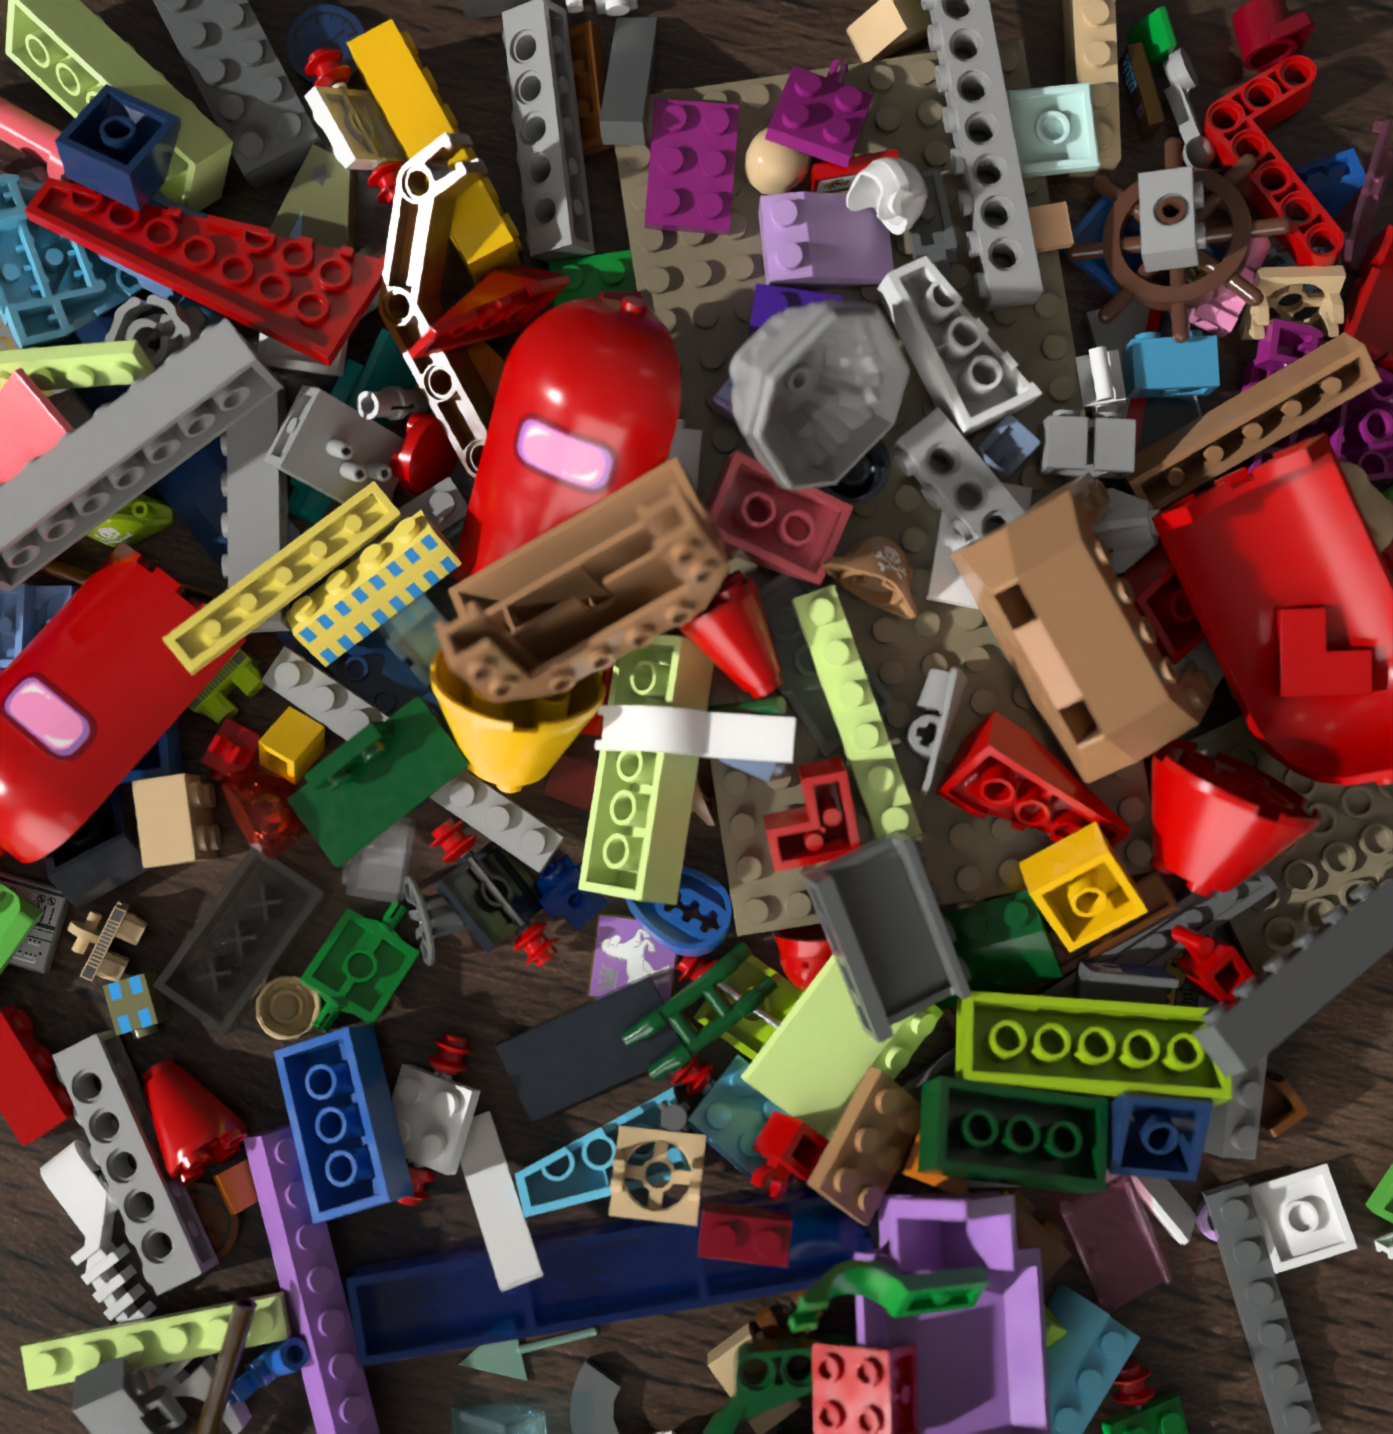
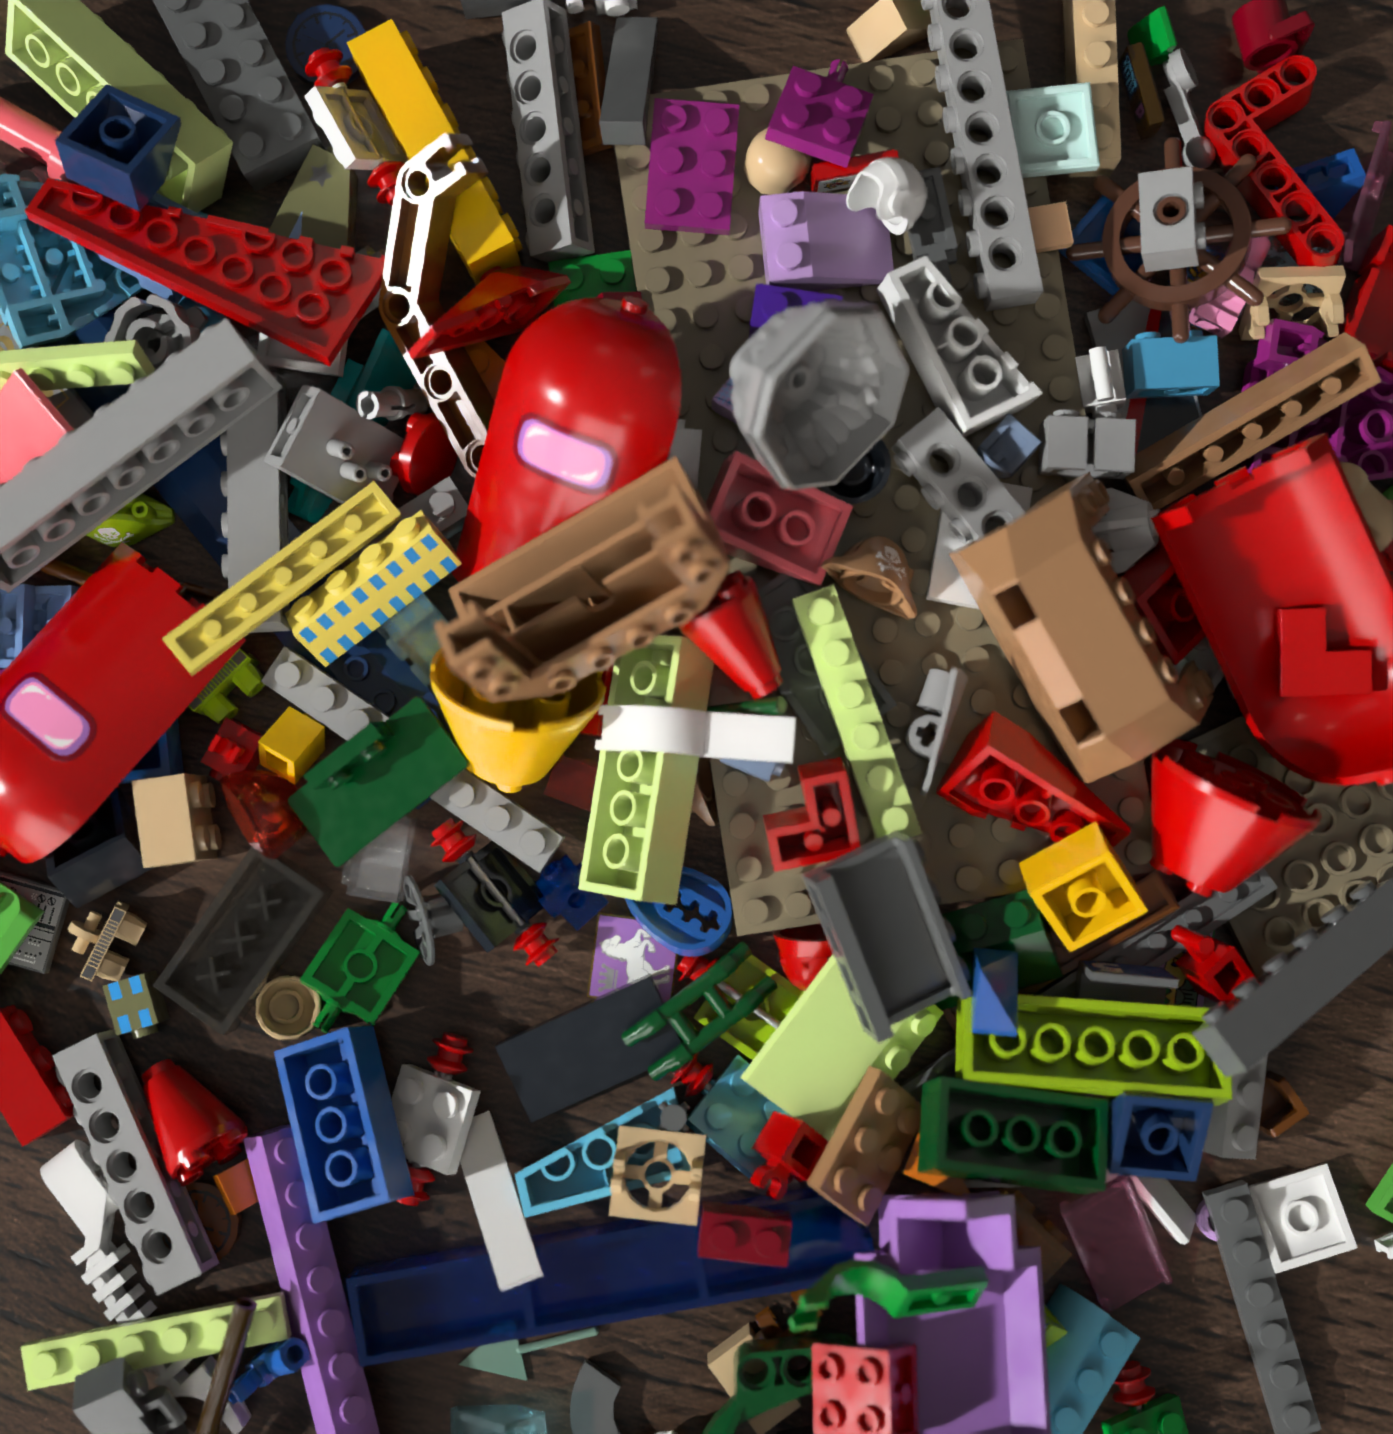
(994, 992): none -> blue slope

